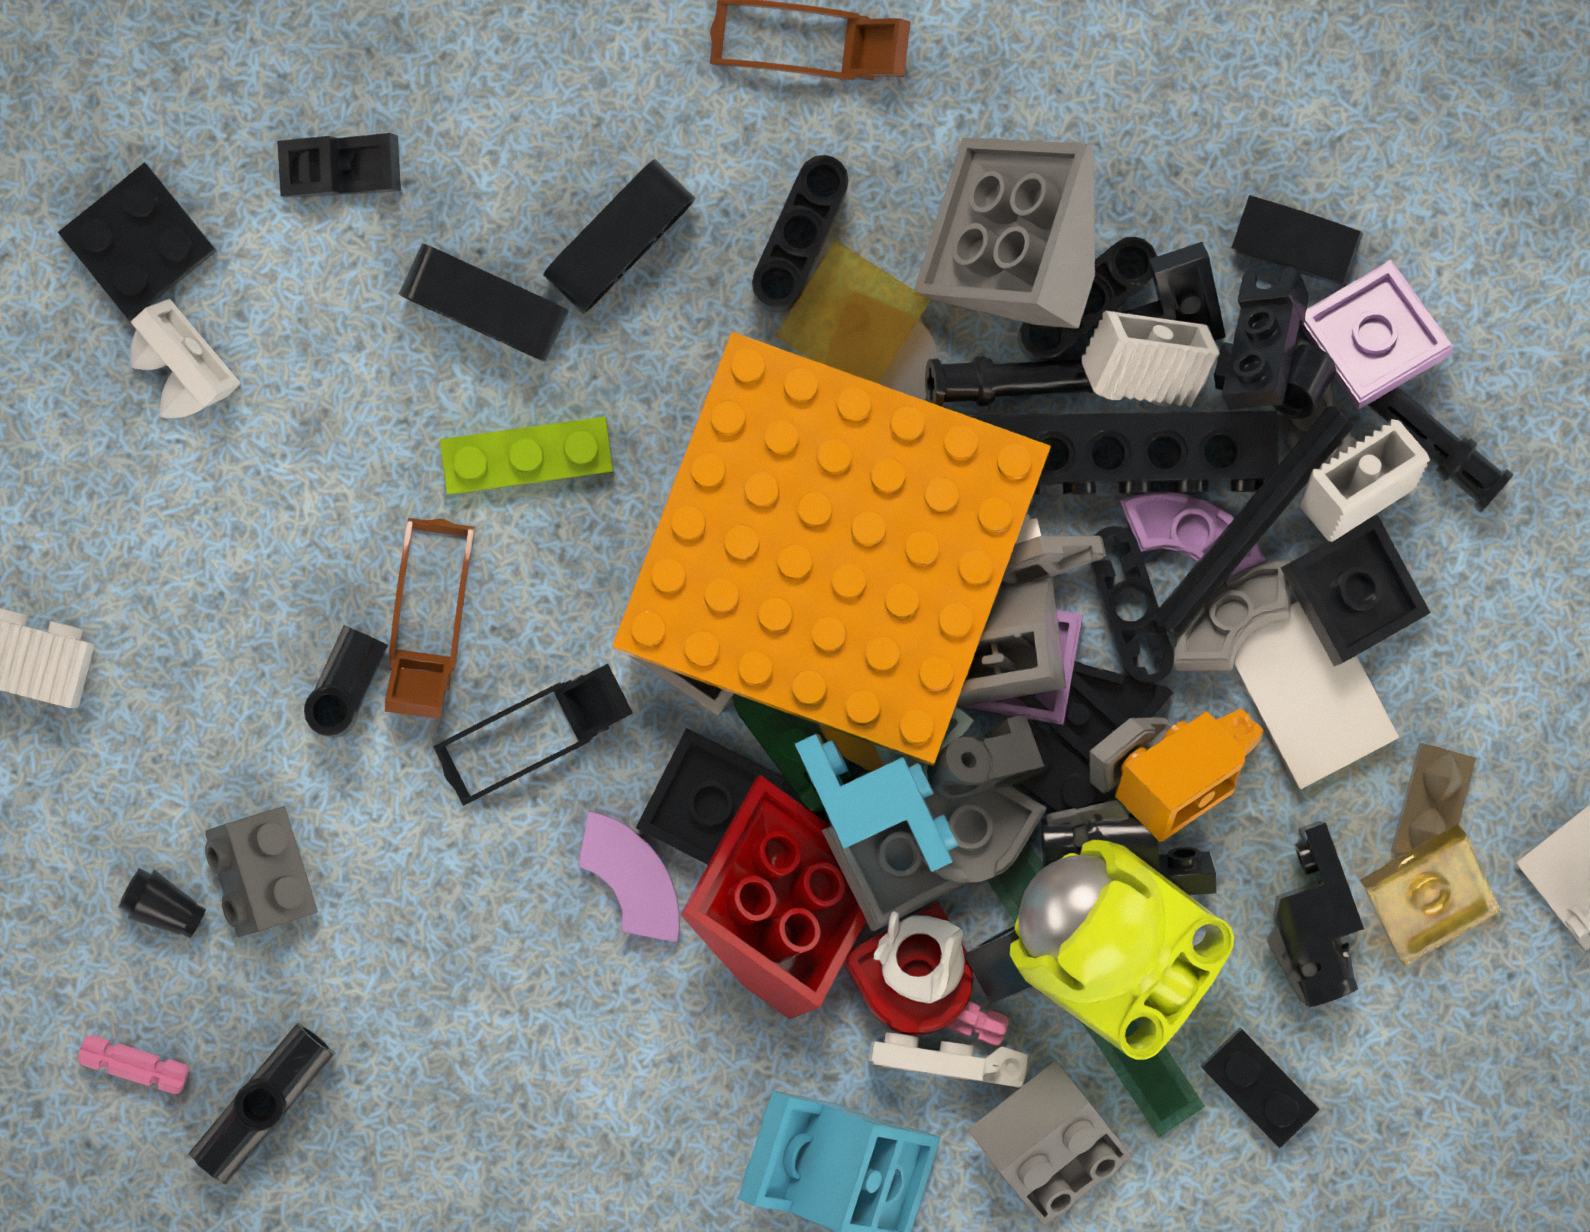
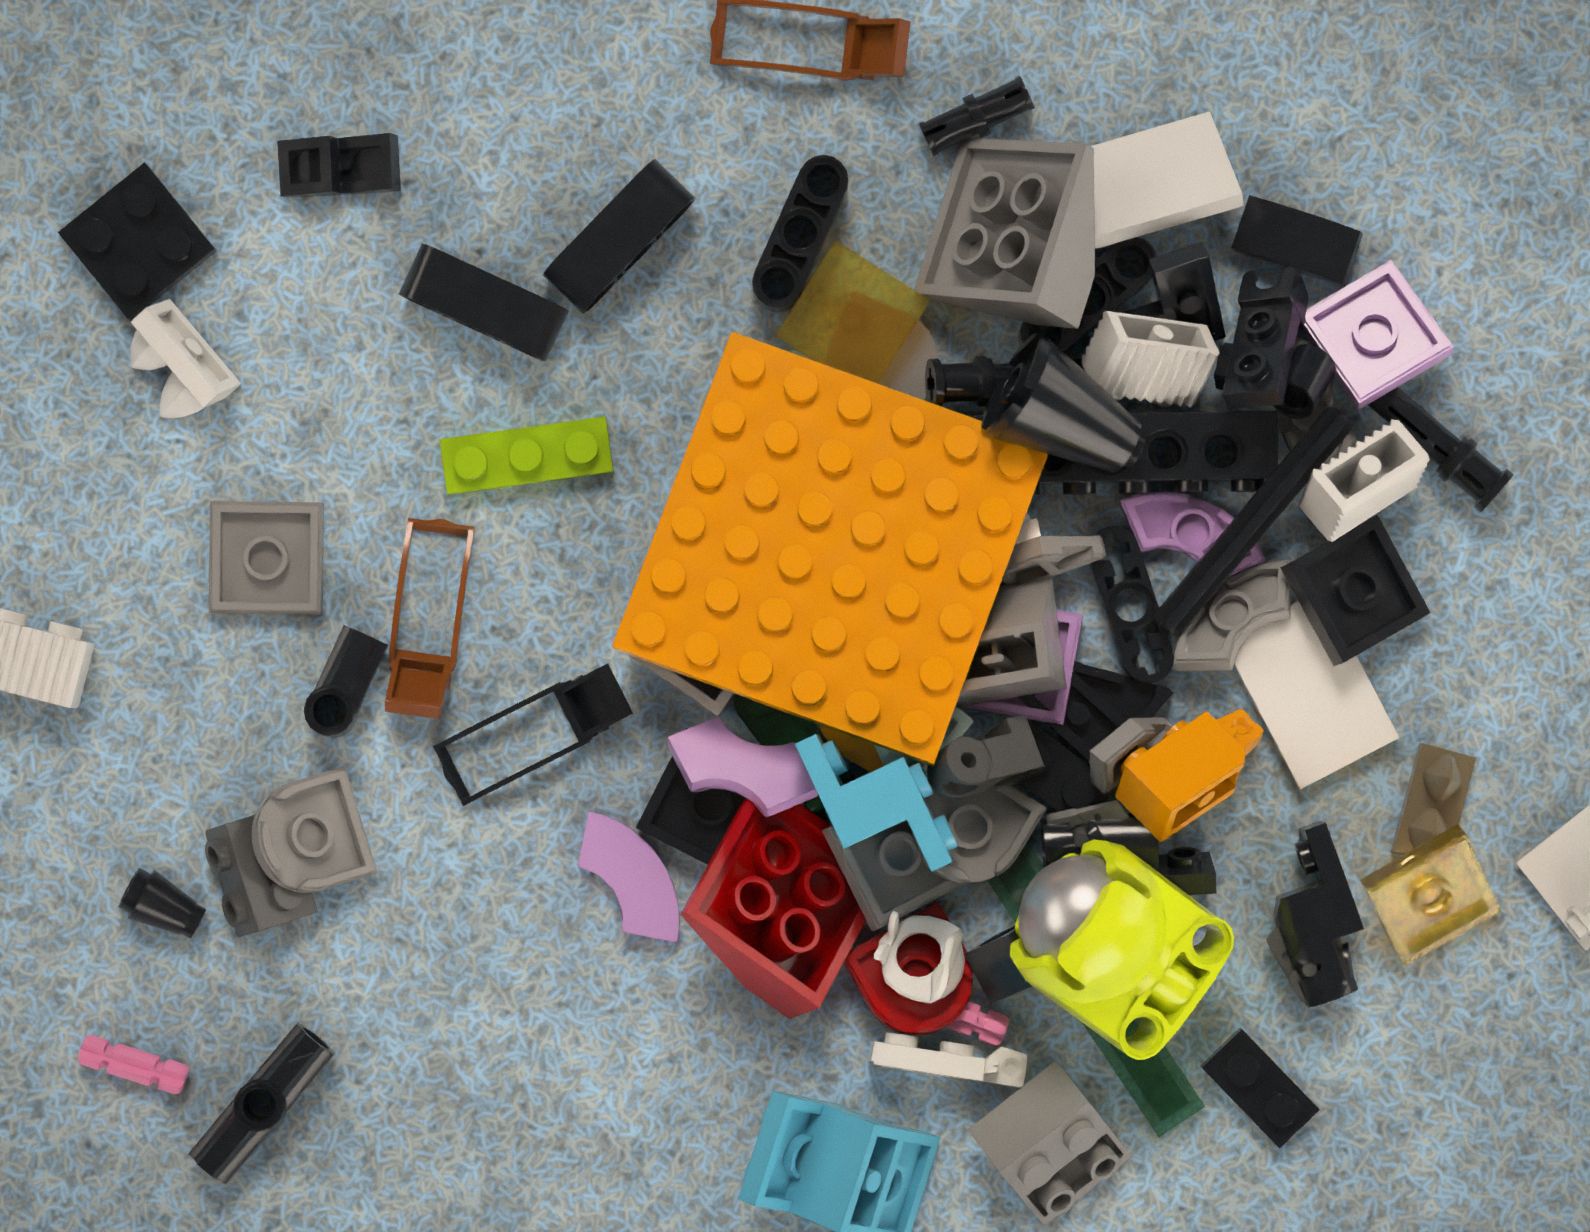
(266, 557): none -> light grey tile
(312, 834): none -> light grey tile
(719, 759): none -> lavender tile
(976, 115): none -> black pin
(1061, 411): none -> black cone
(1161, 179): none -> white tile

